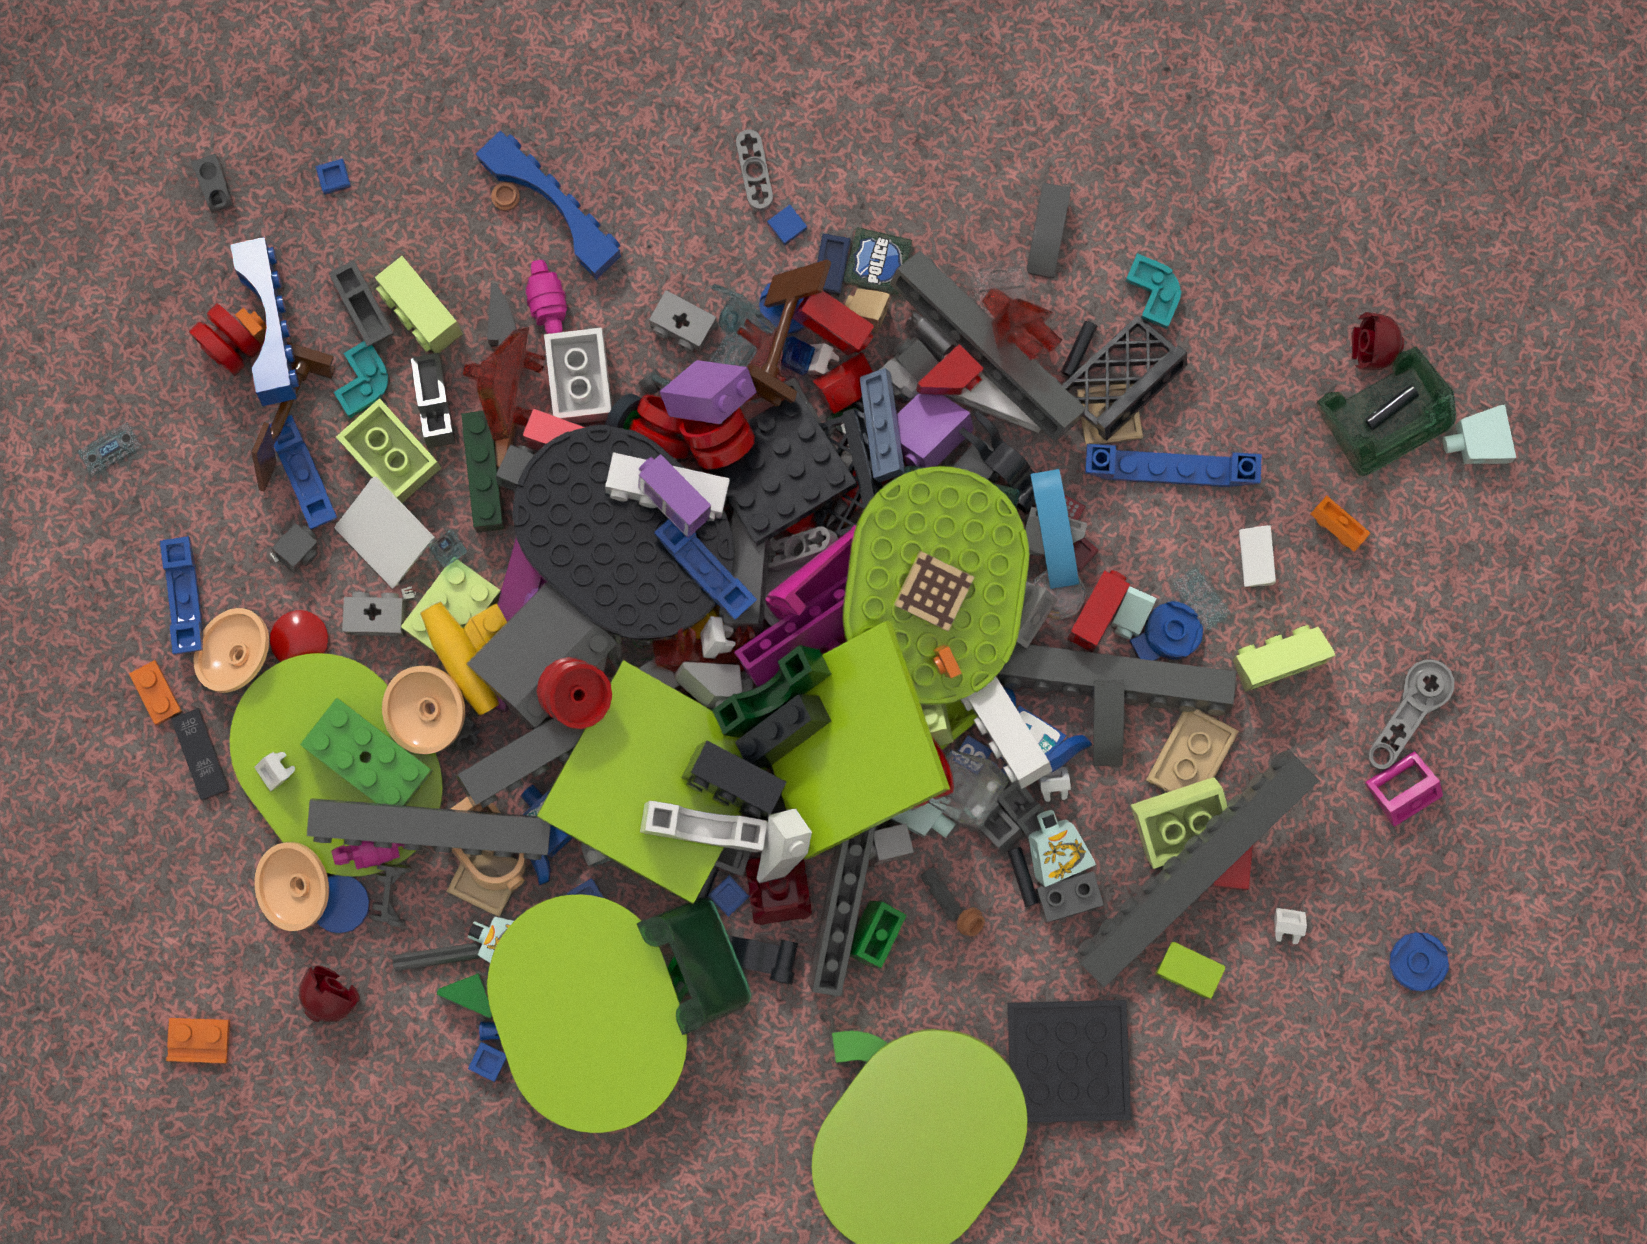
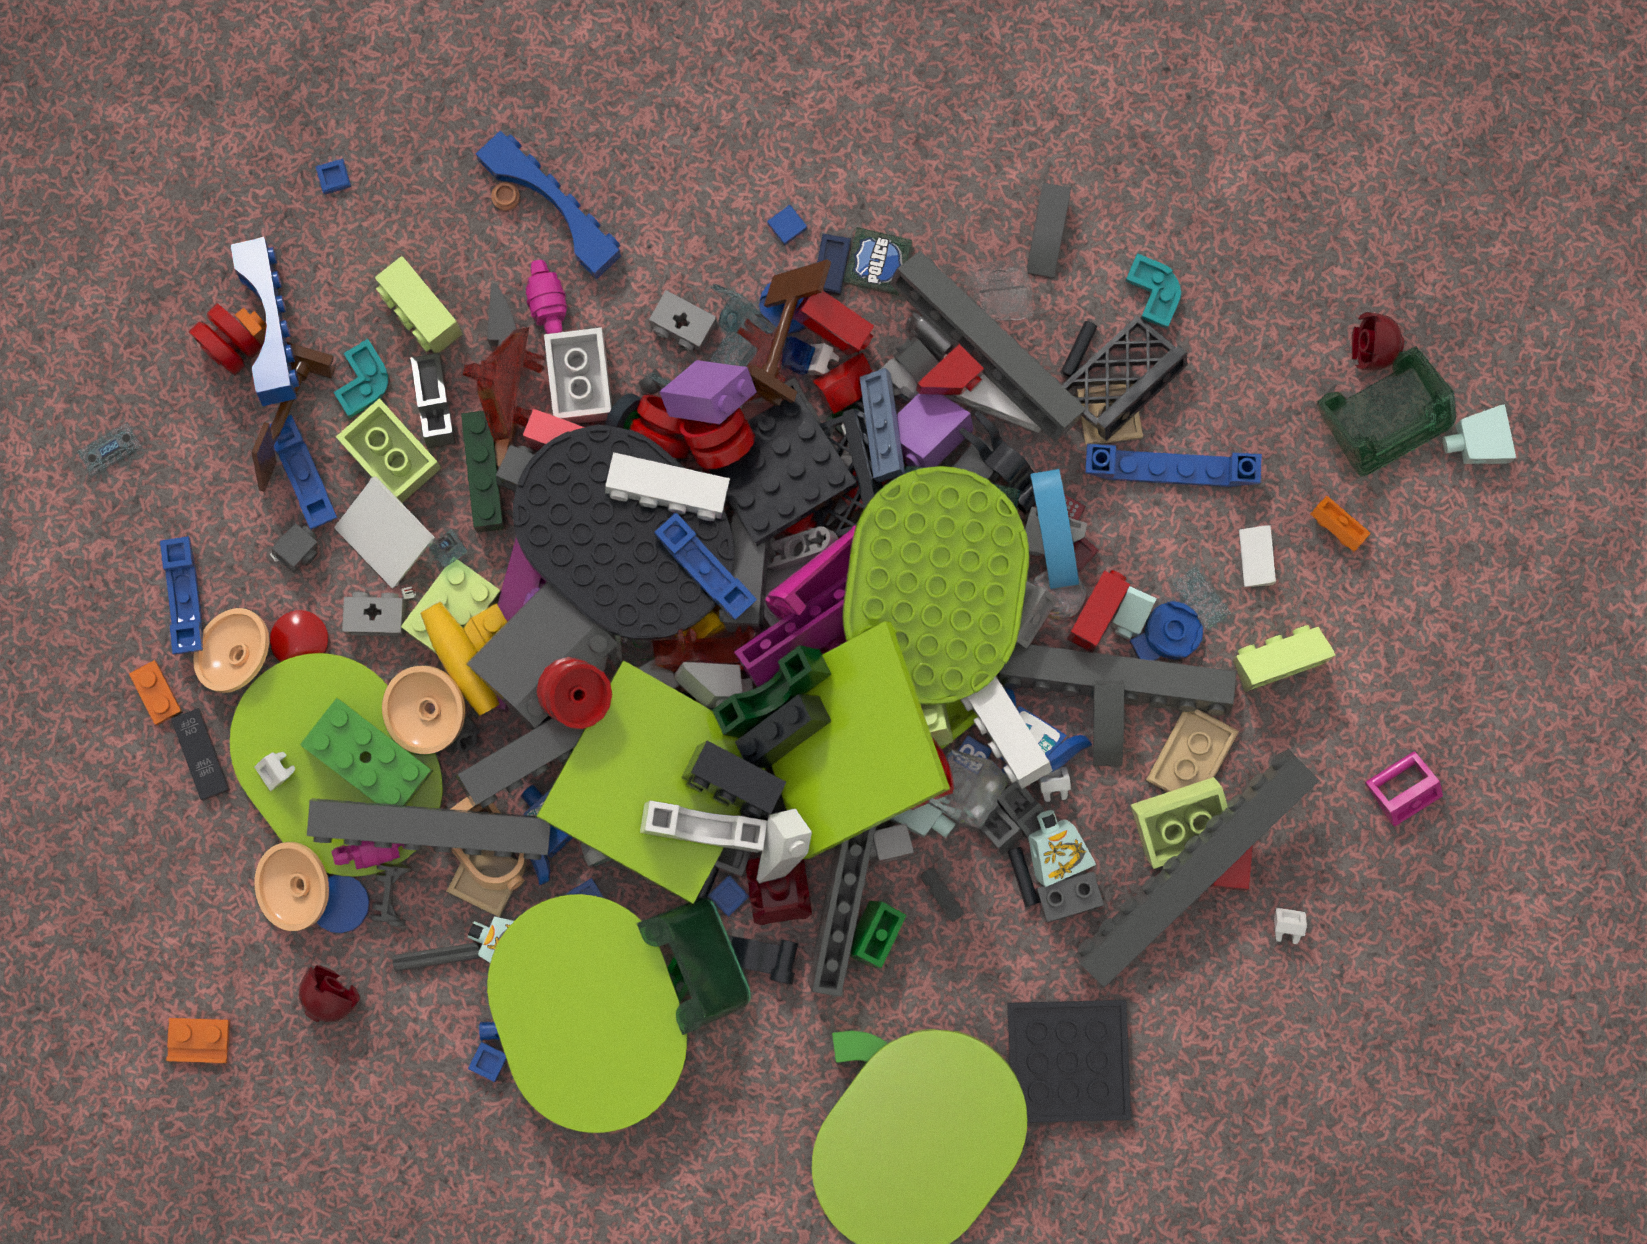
(213, 182): dark grey leg -> none
(360, 303): dark grey slope -> none
(469, 993): green slope -> none
(673, 495): medium lavender brick -> none
(714, 636): white tile -> none
(765, 188): light grey beam -> none
(870, 306): tan slope -> none
(933, 591): tile -> none
(945, 662): orange plate -> none
(970, 922): nougat plate -> none
(1019, 321): clear red connector -> none
(1190, 970): lime panel -> none
(1391, 407): black piece -> none
(1410, 962): blue tile -> none
(1414, 706): light grey beam -> none

